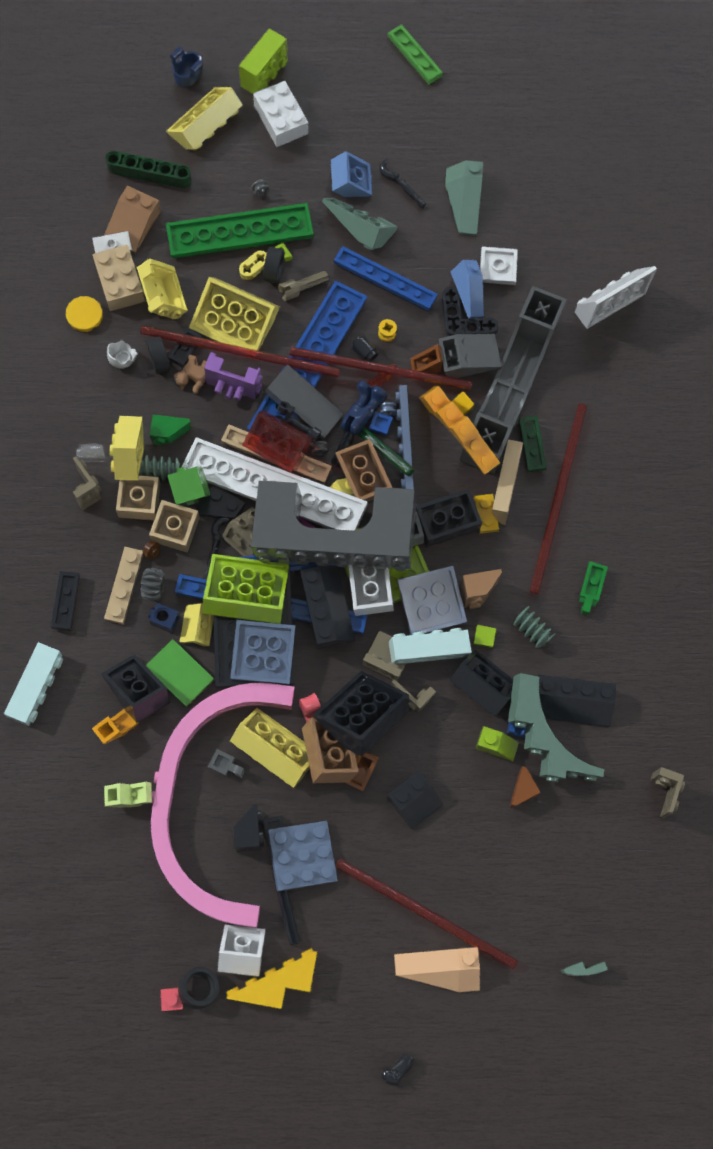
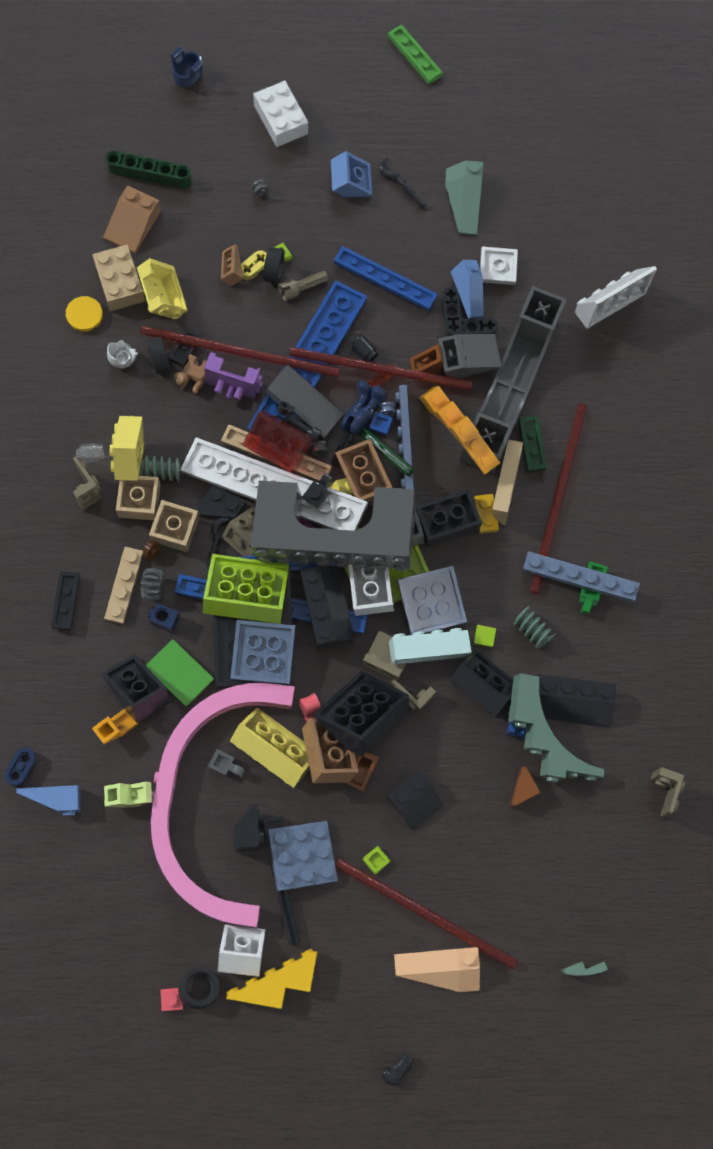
(18, 766): none -> dark blue plate
(33, 684): light aqua brick -> none
(60, 798): none -> medium blue slope
(111, 241): white plate -> none
(168, 429): green slope -> none
(188, 485): bright green plate -> none
(196, 626): light yellow panel -> none
(205, 117): light yellow slope -> none
(231, 267): none -> medium nougat slope
(233, 315): light yellow slope -> none
(239, 230): green plate -> none
(263, 62): lime brick -> none
(317, 493): none -> black plate
(365, 229): sand green wedge -> none
(376, 860): none -> lime tile
(385, 334): yellow wheel -> none
(464, 403): yellow slope -> none
(477, 587): medium nougat slope -> none
(497, 744): lime slope -> none
(581, 577): none -> sand blue plate

